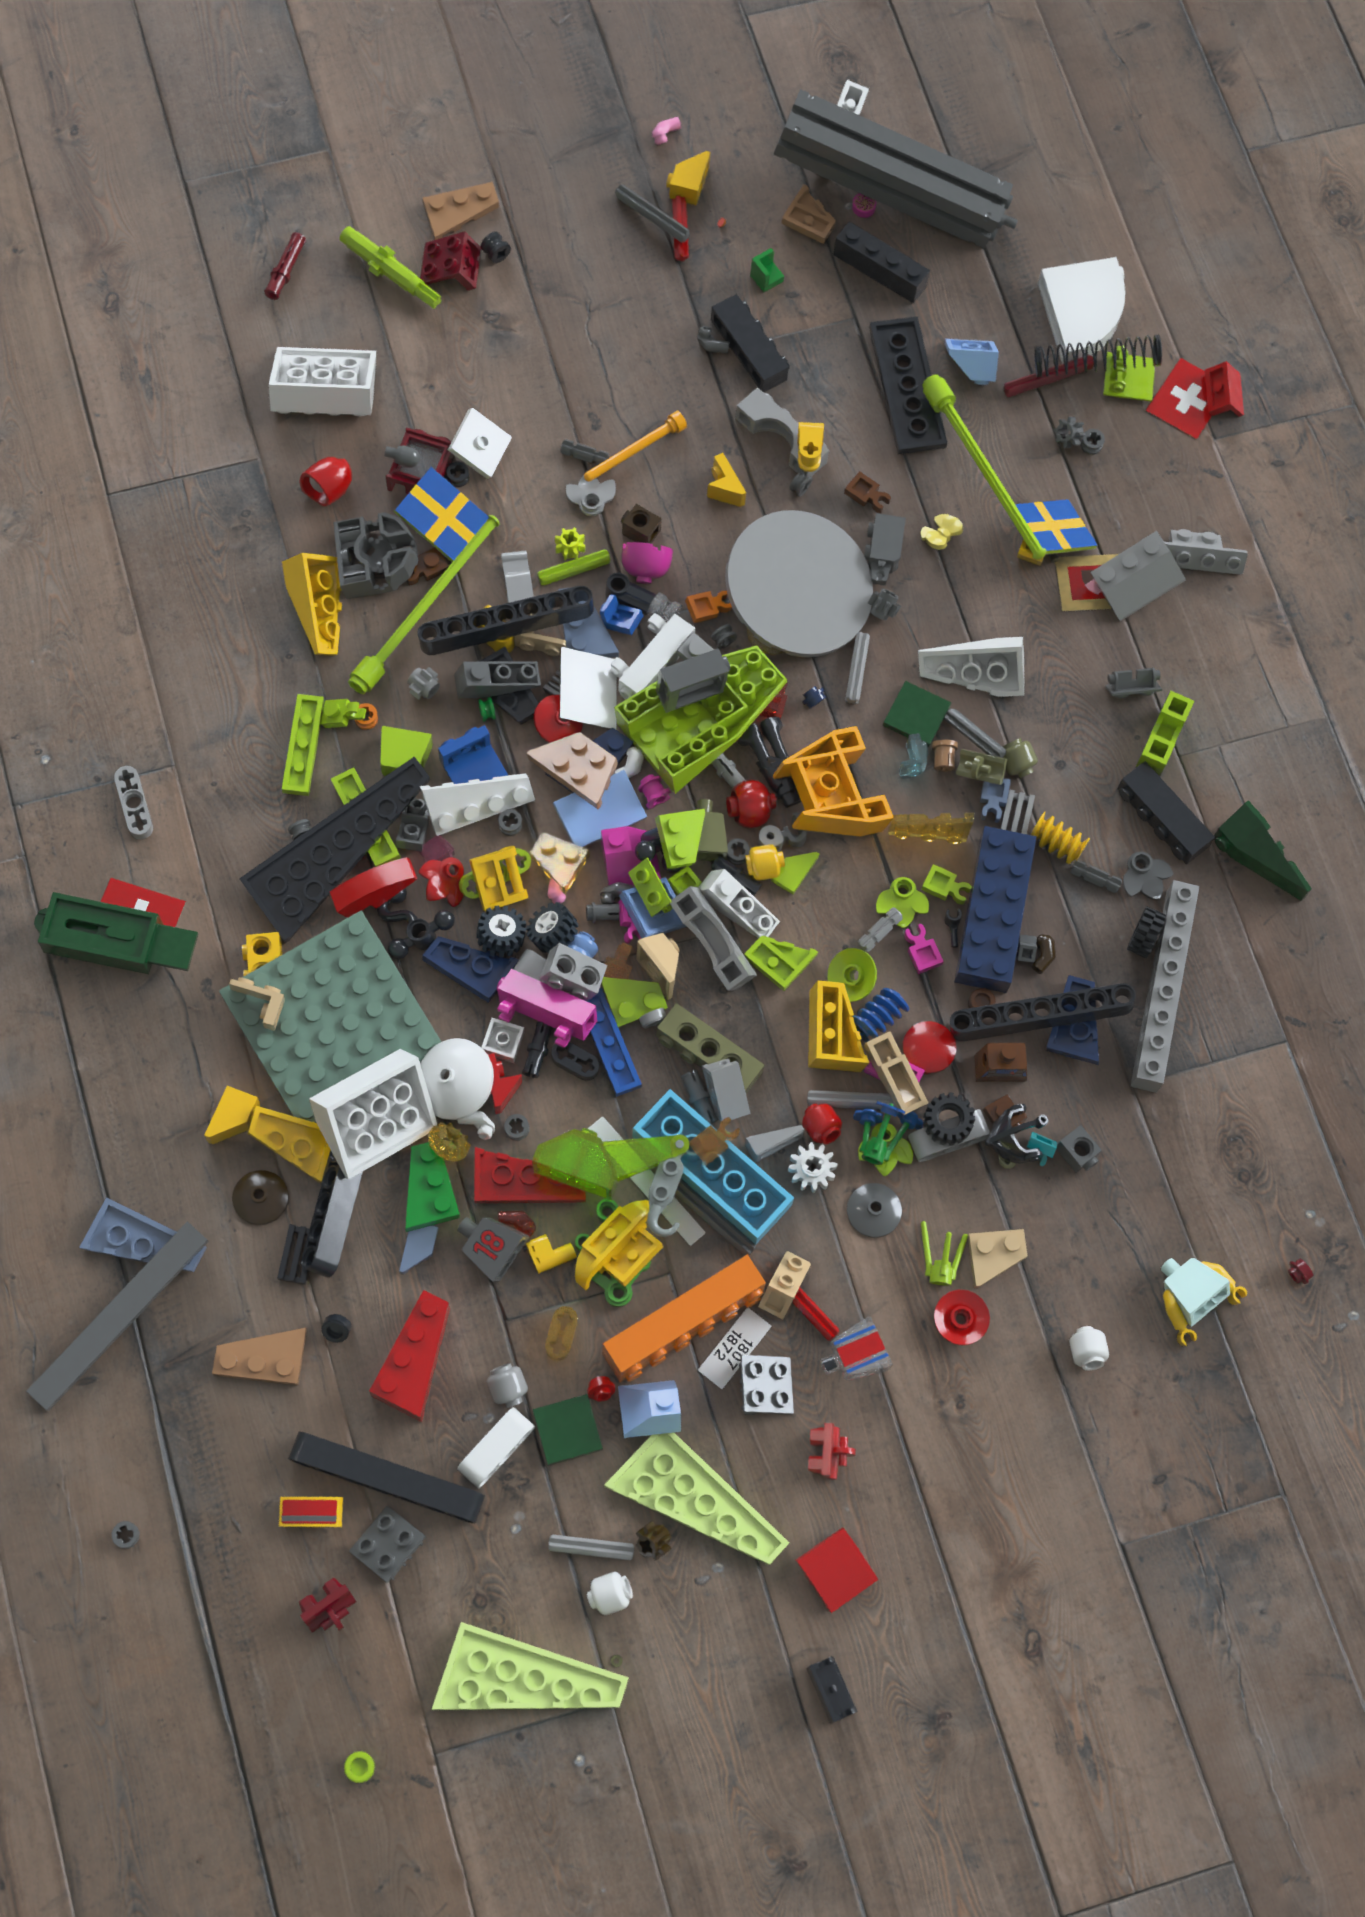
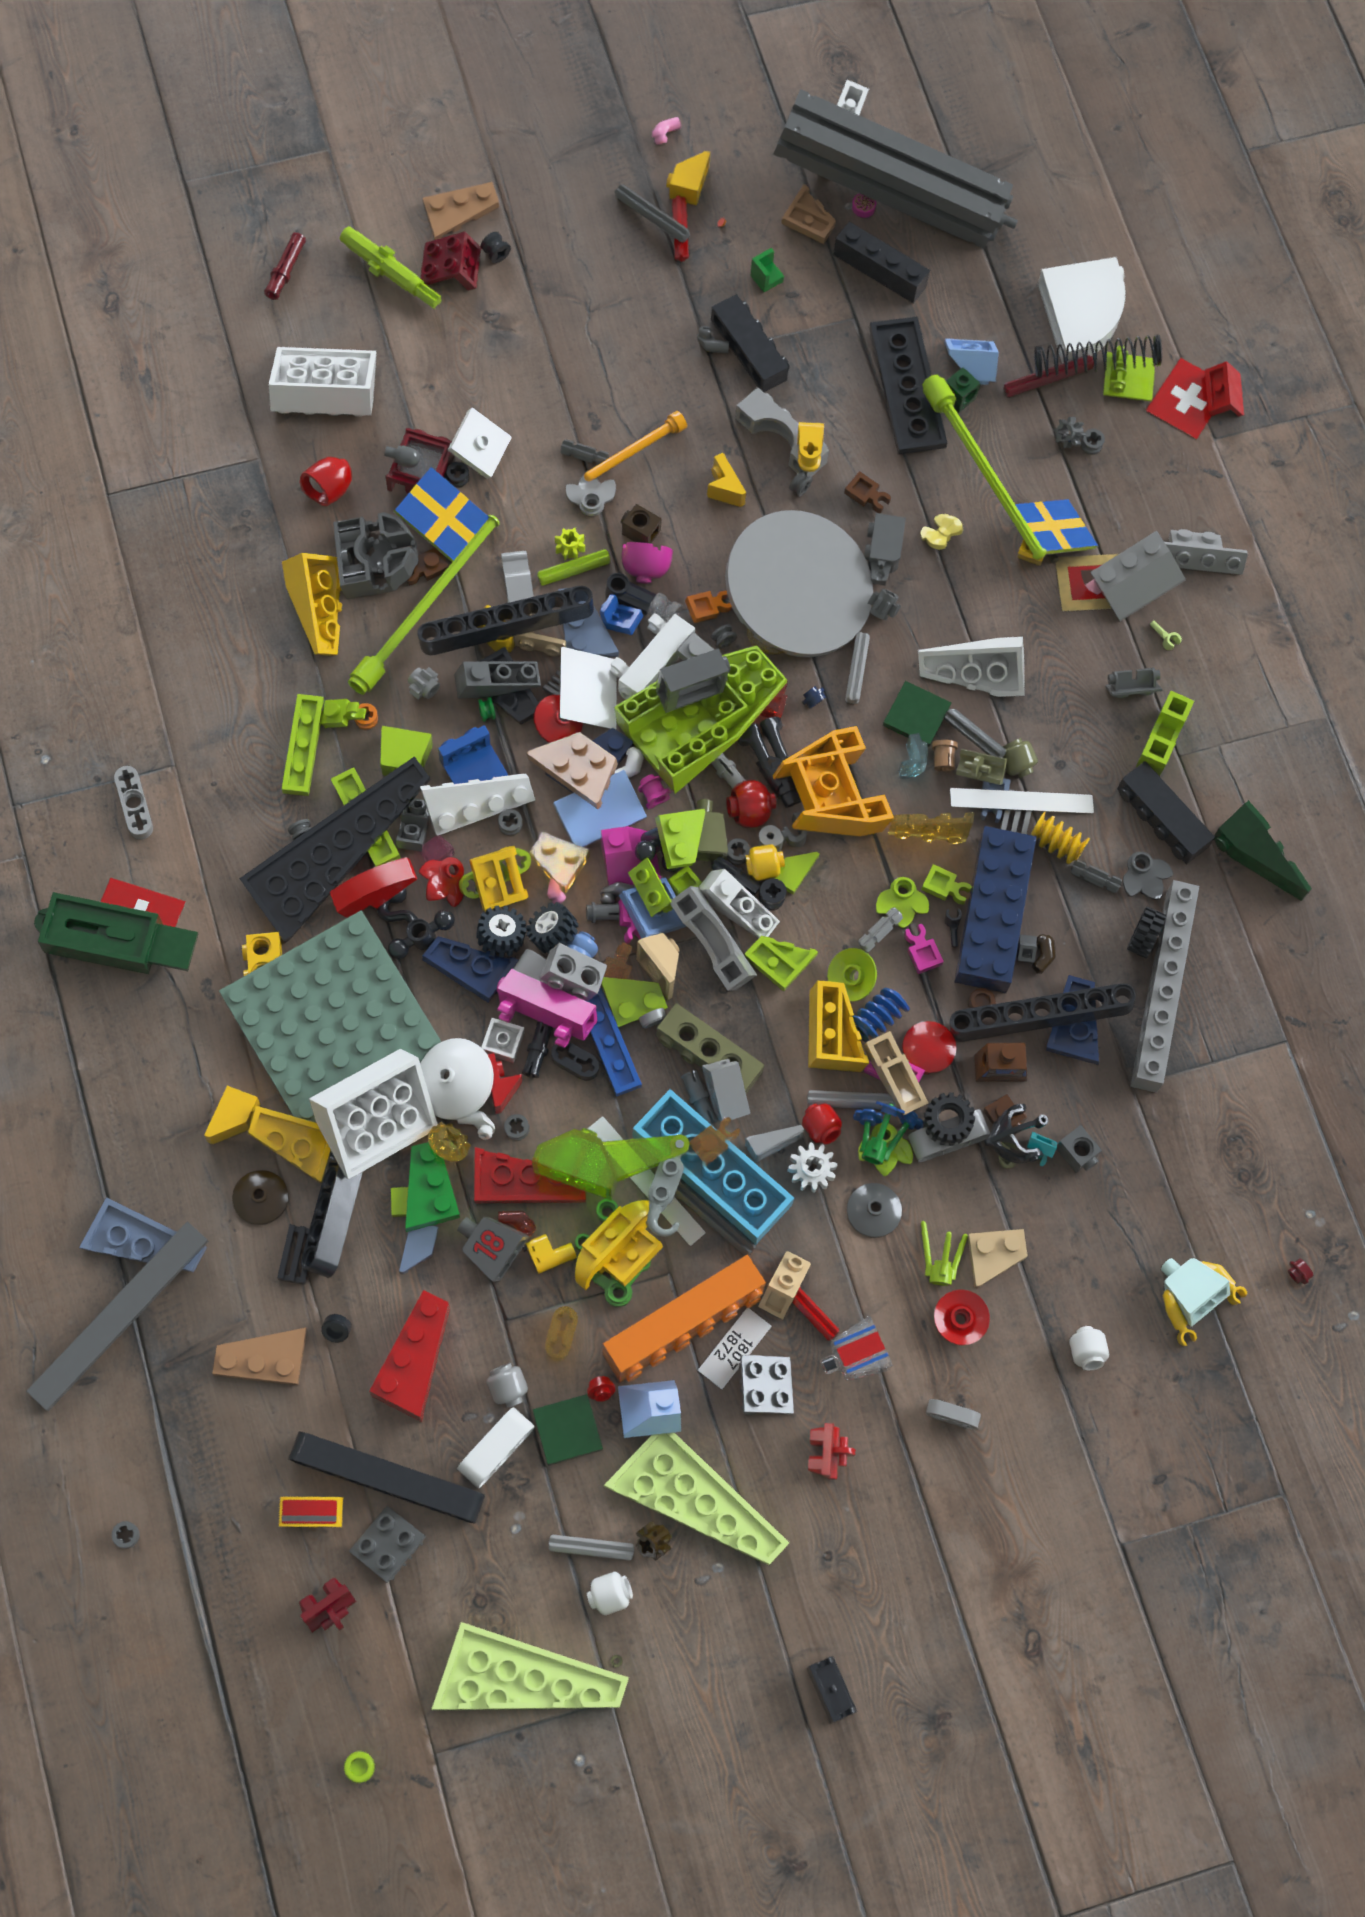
(270, 1012): tan bracket -> none
(399, 1201): none -> lime tile
(772, 900): none -> black wheel
(837, 1570): red slope -> none
(953, 1414): none -> light grey beam
(964, 388): none -> dark green brick
(1021, 800): none -> white sticker
(1166, 636): none -> yellowish green hand

